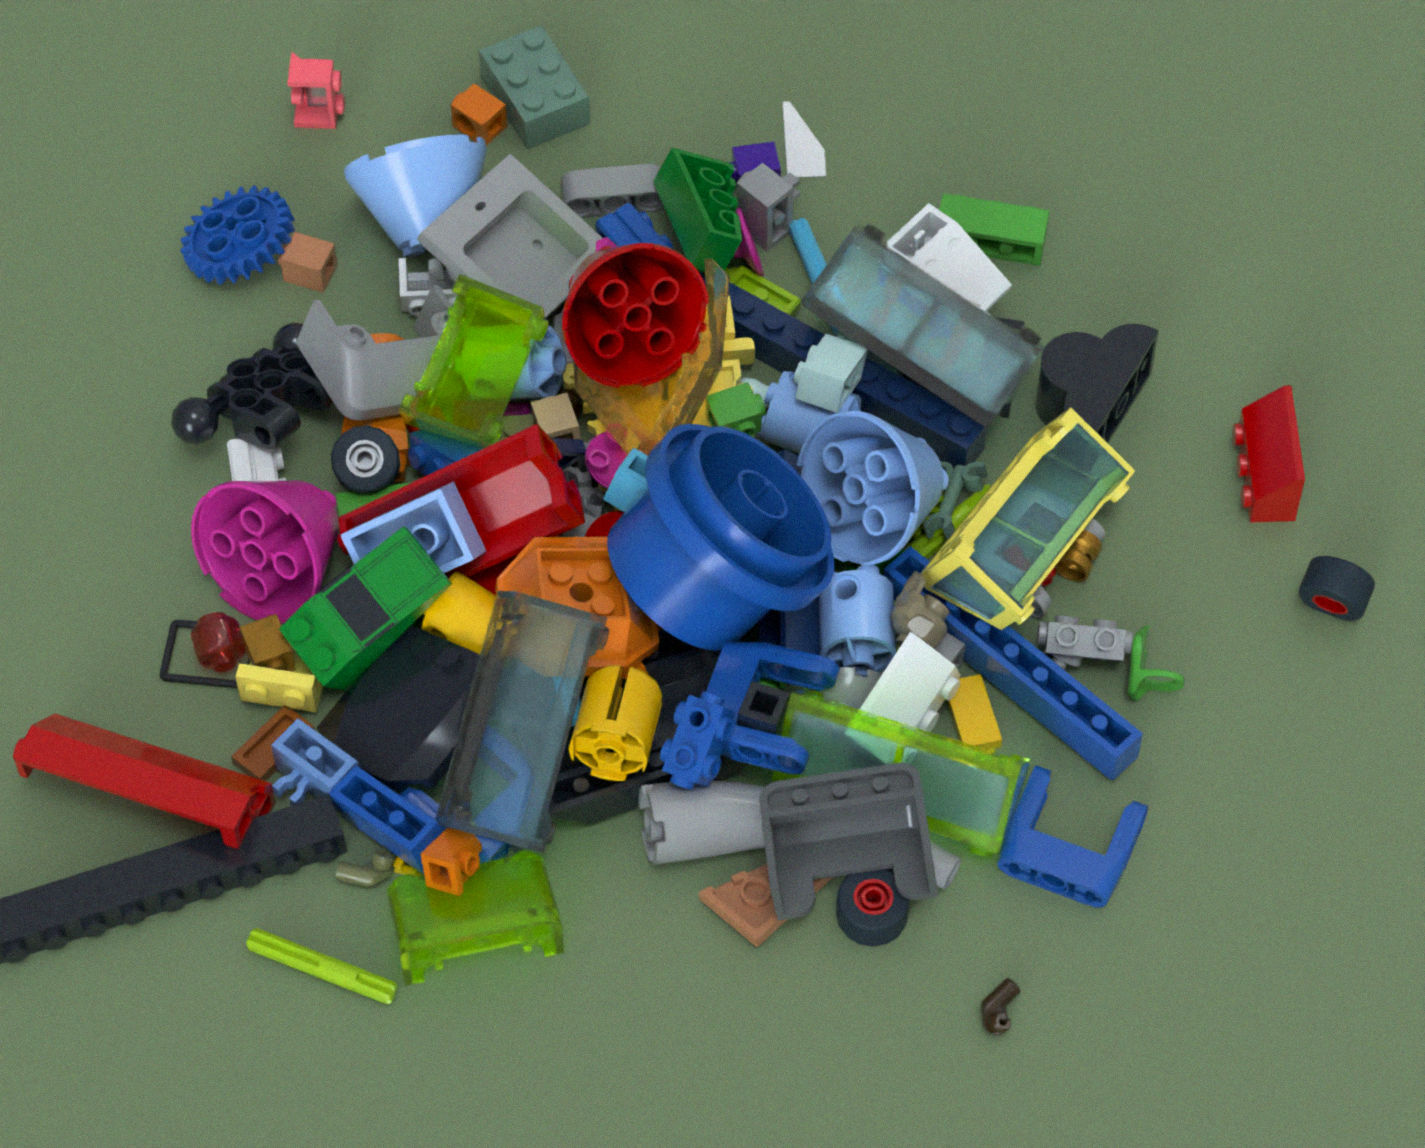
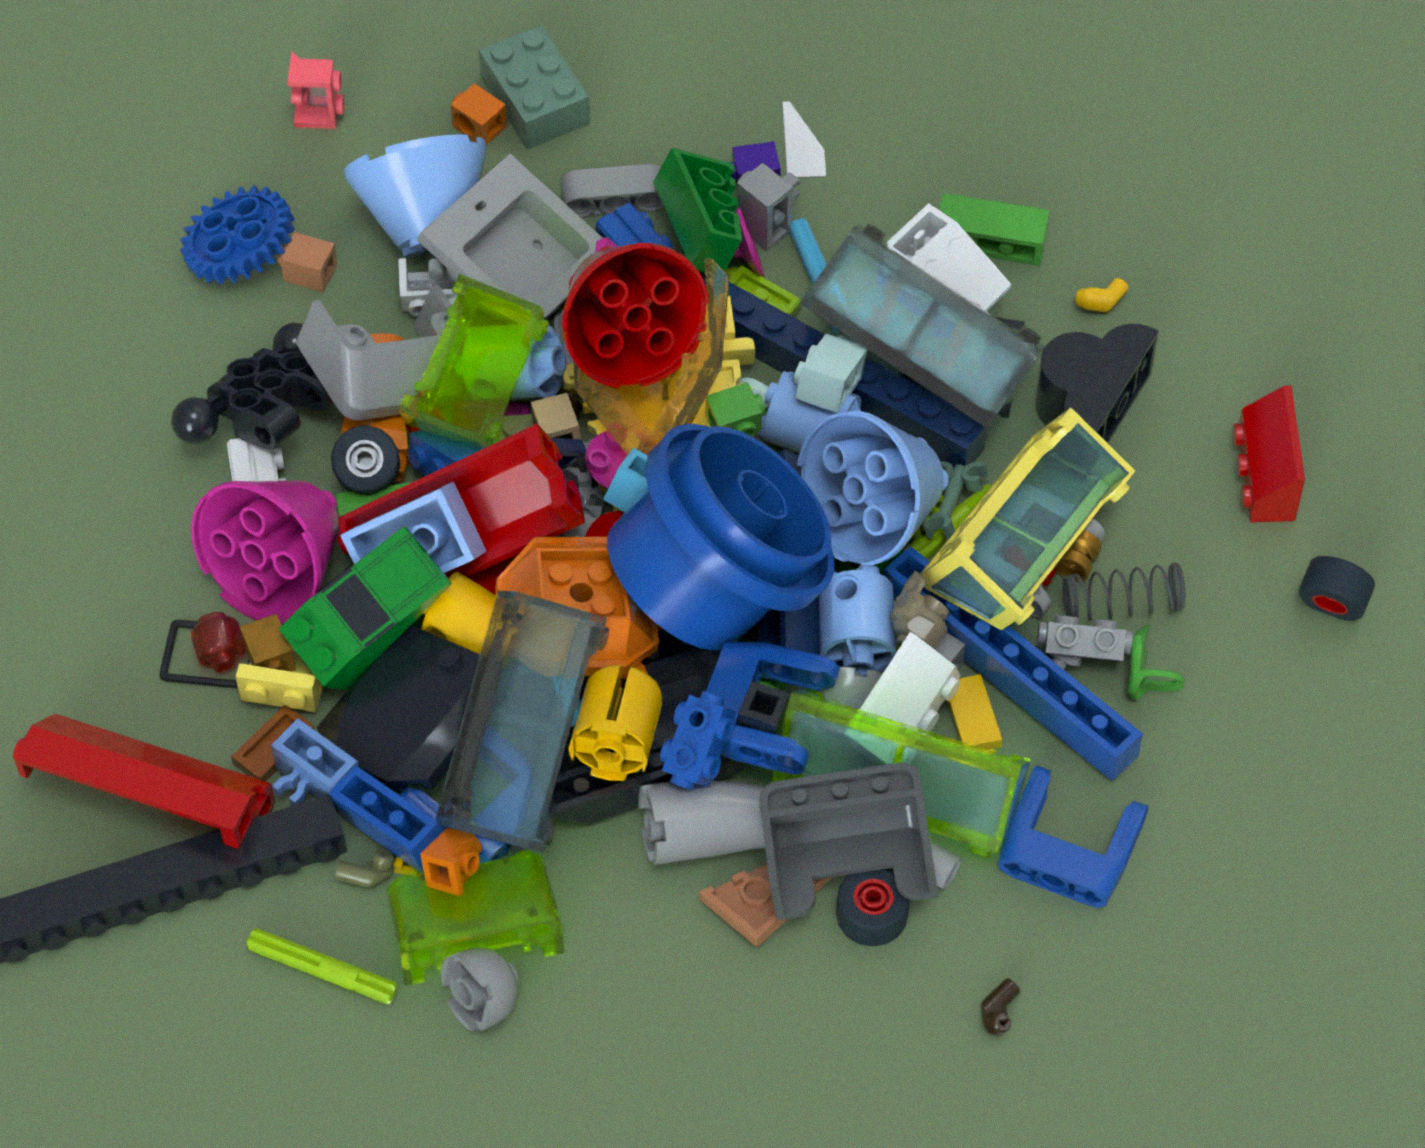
(480, 986): none -> light grey cylinder
(1071, 600): none -> dark grey piece
(1101, 299): none -> yellow arm

